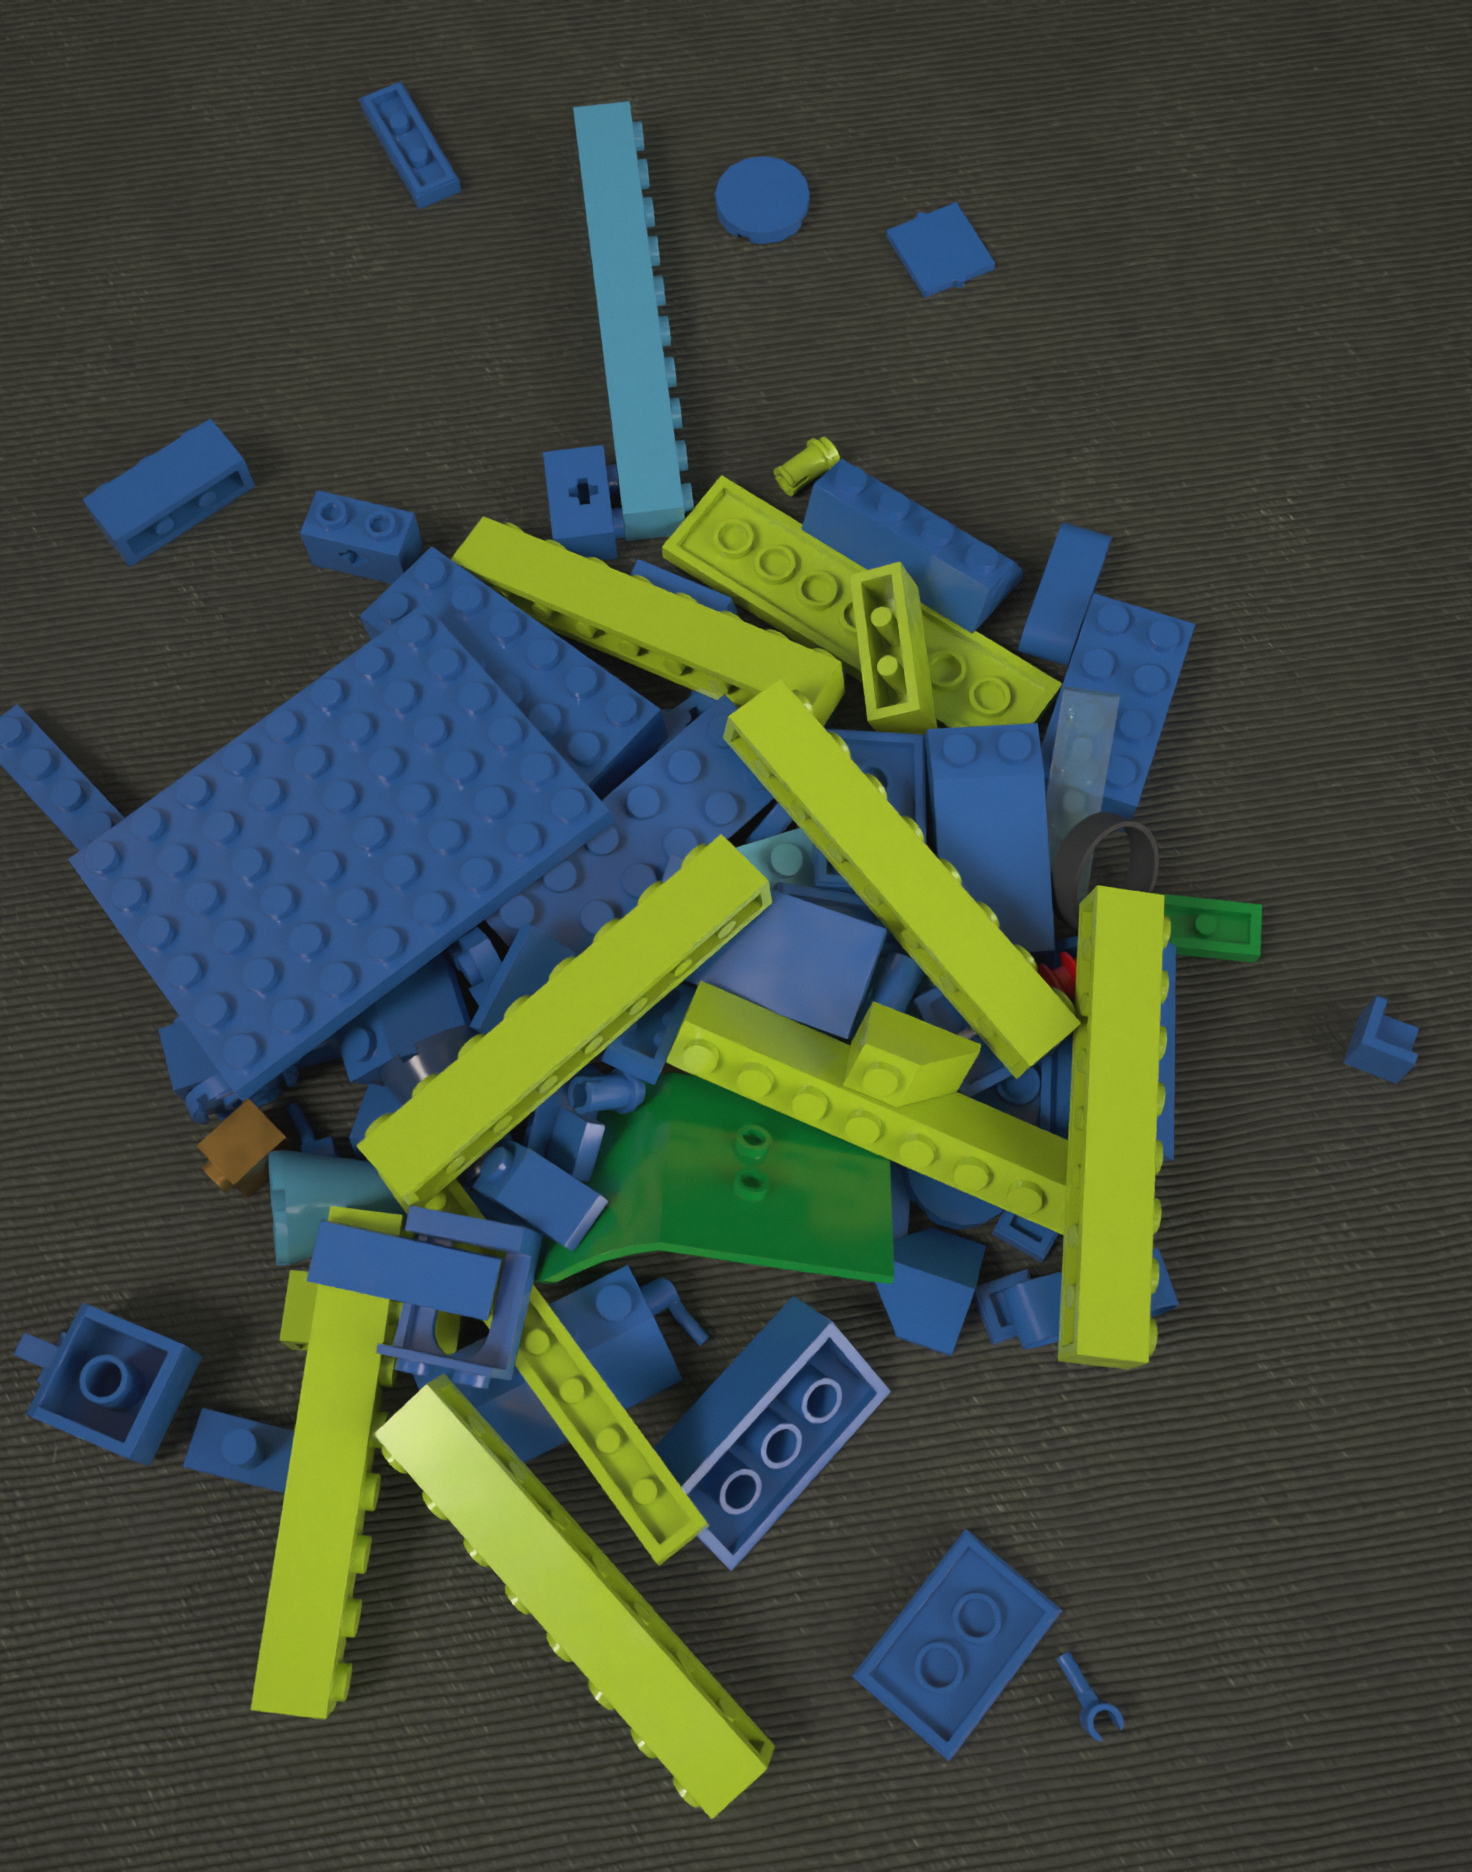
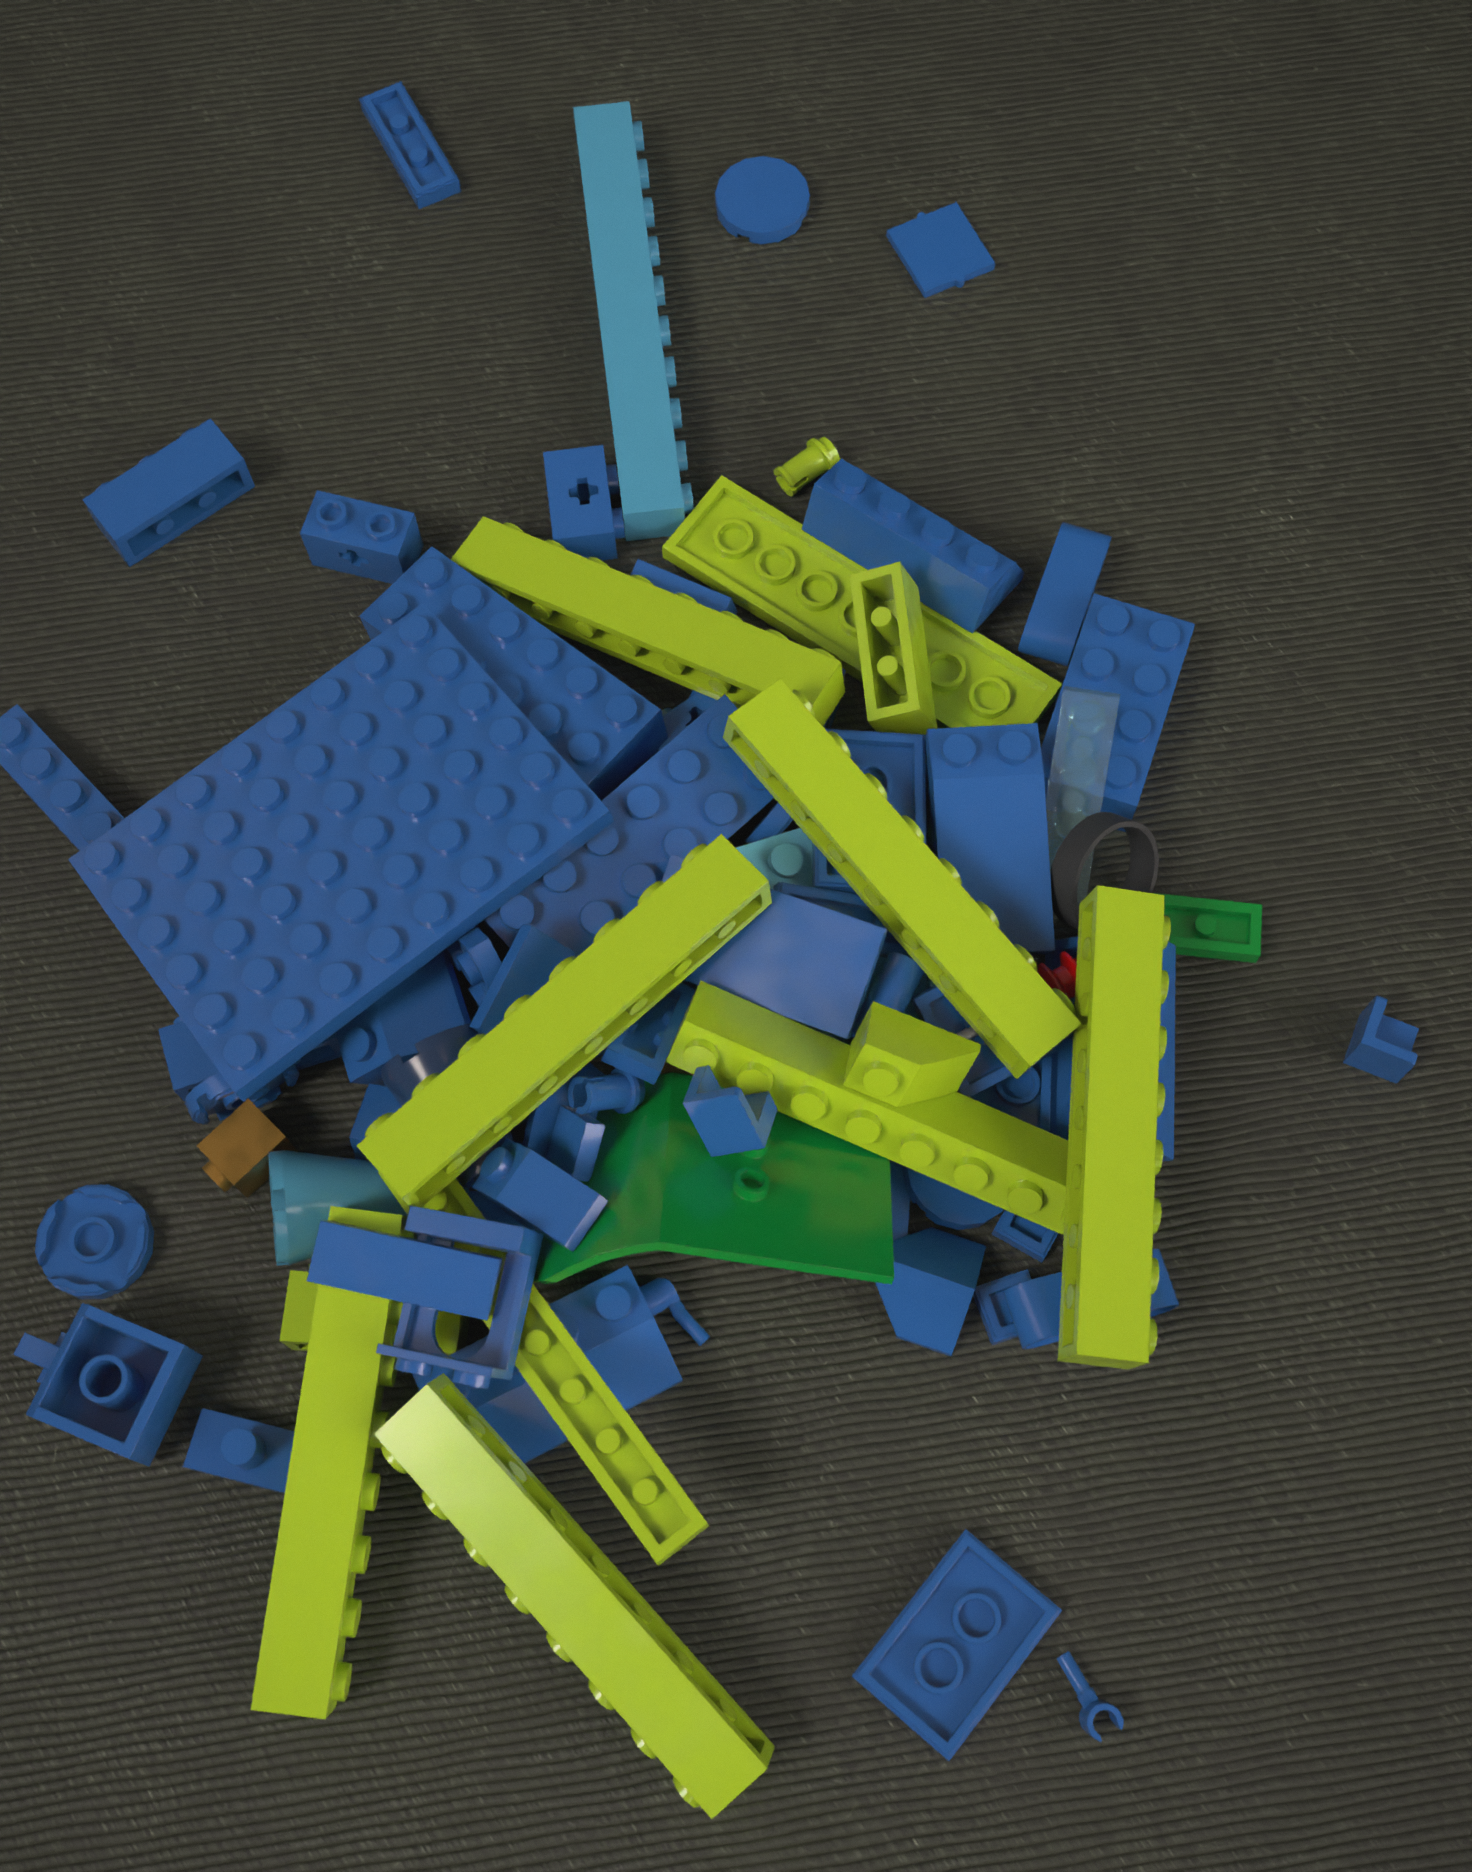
(94, 1242): none -> blue tile
(324, 1146): blue hand -> none
(726, 1116): none -> blue panel
(769, 1427): blue slope -> none

